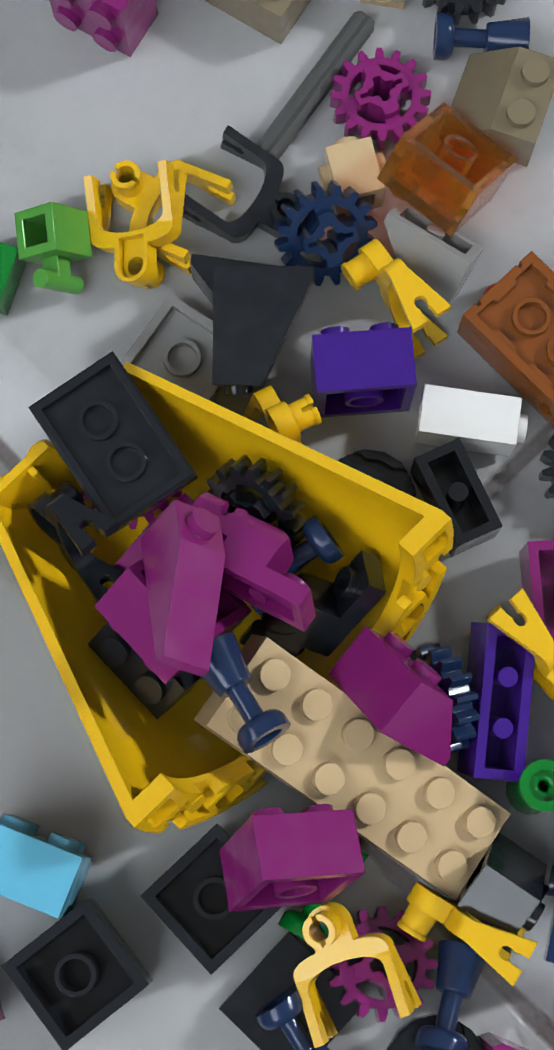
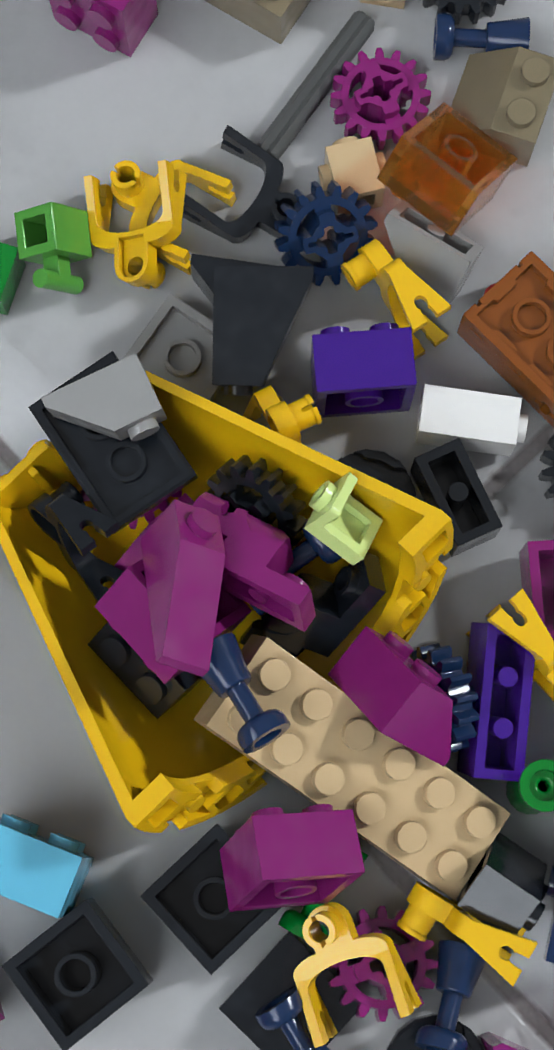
(110, 401): none -> light grey slope
(342, 520): none -> yellowish green bracket

